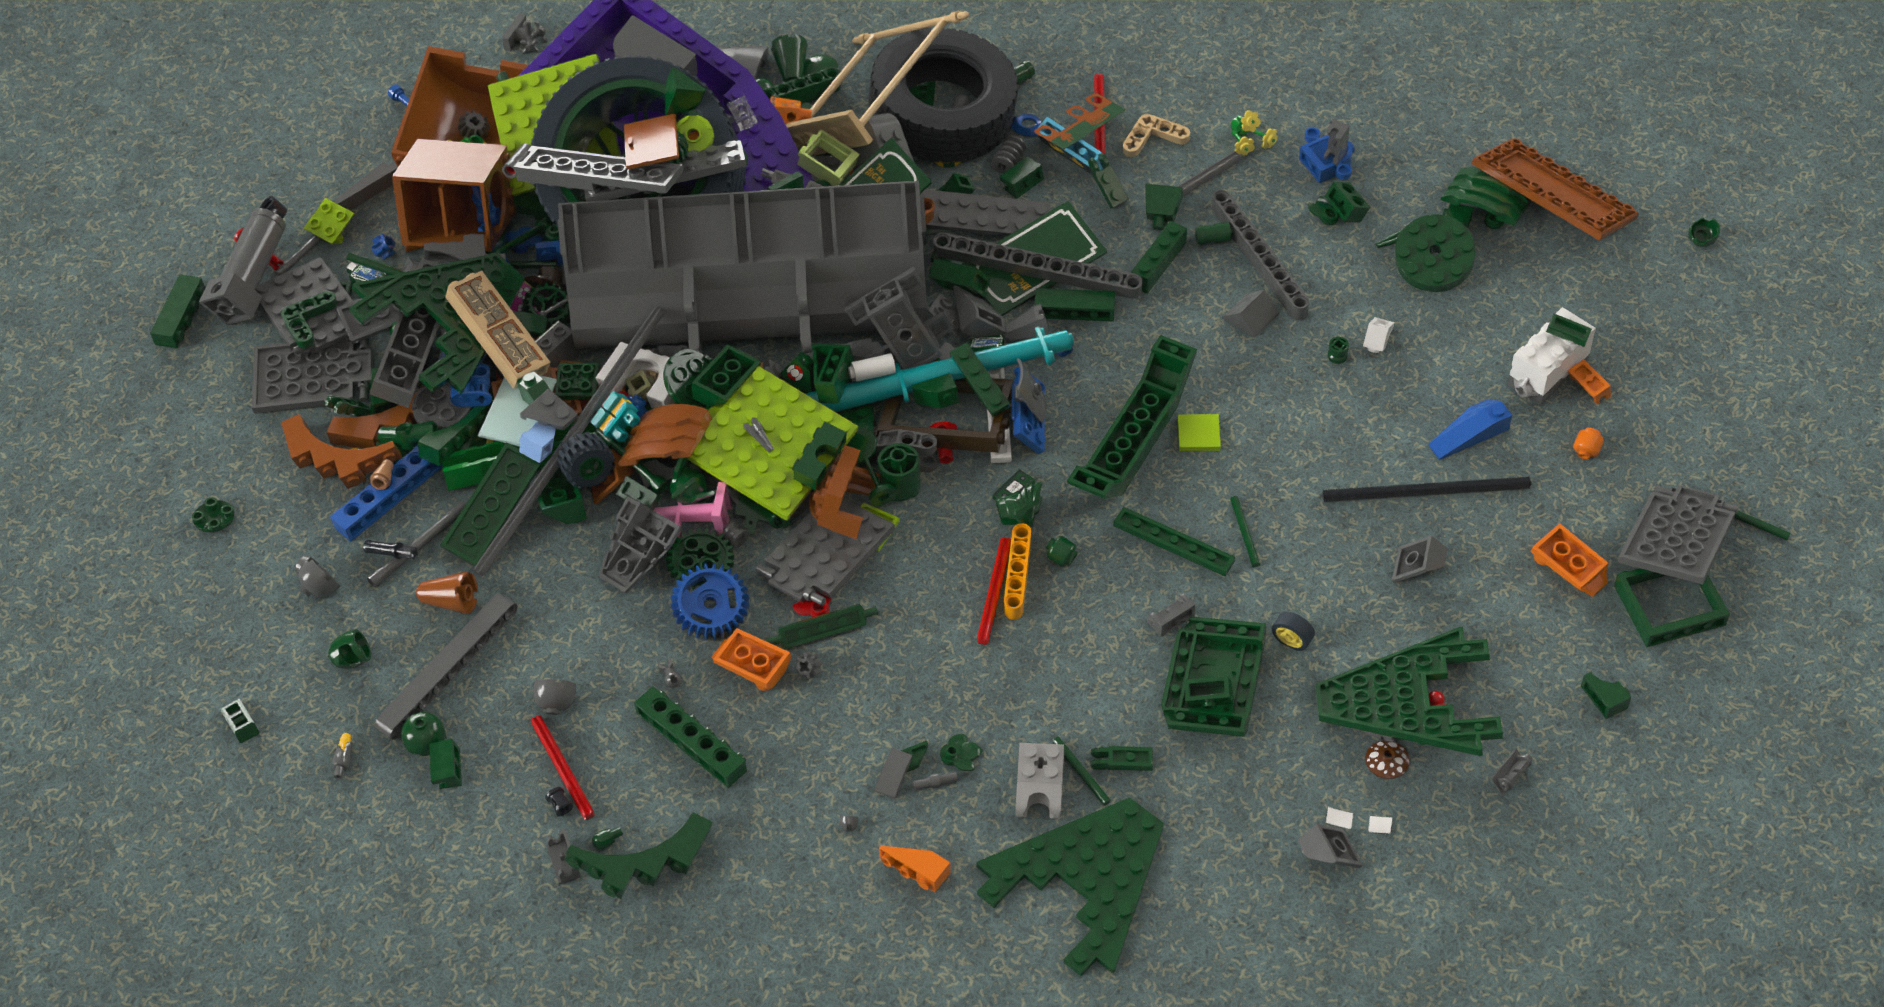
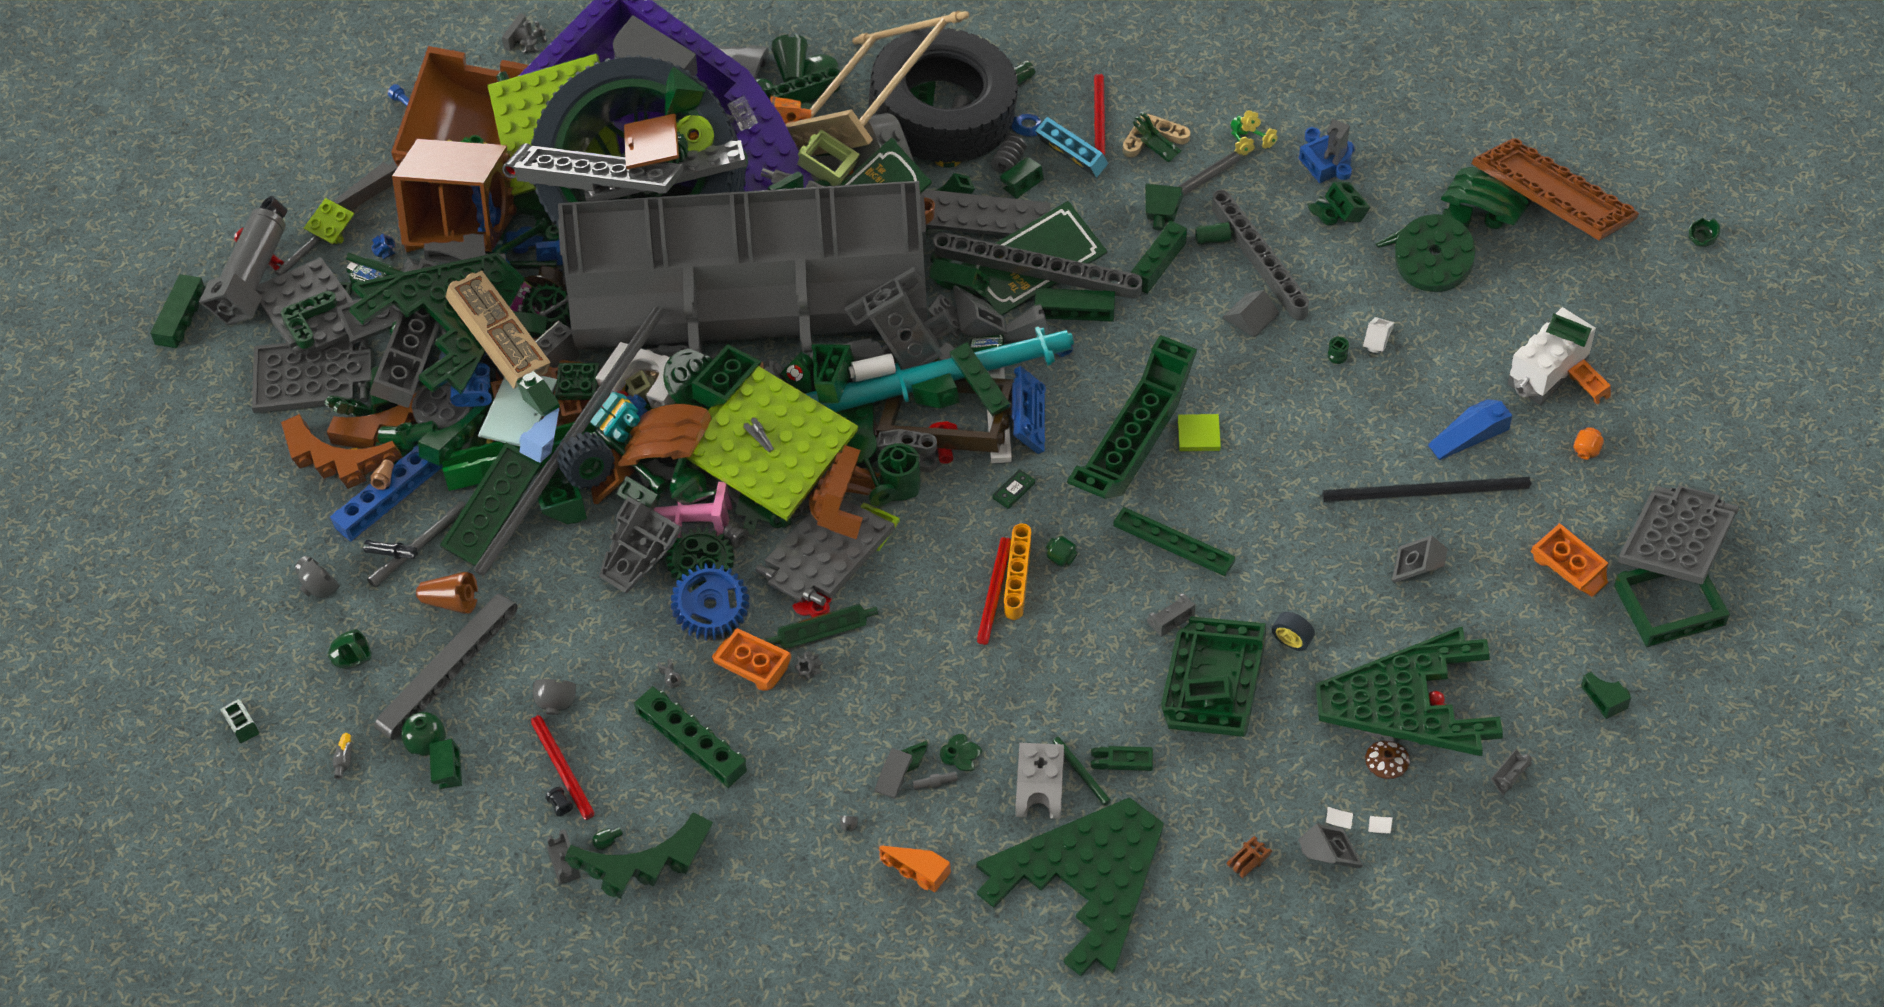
(213, 515): dark green dish -> none
(473, 124): dark grey gear -> none
(550, 410): dark grey wing -> none
(826, 441): dark green arch -> none
(1020, 506): dark green helmet -> none
(1031, 393): dark grey shield -> none
(1086, 123): piece -> none
(1107, 181): dark green hinge -> none
(1154, 139): none -> dark green arm
(1245, 531): dark green bar -> none
(1248, 858): none -> dark orange arm
(1762, 525): dark green bar -> none

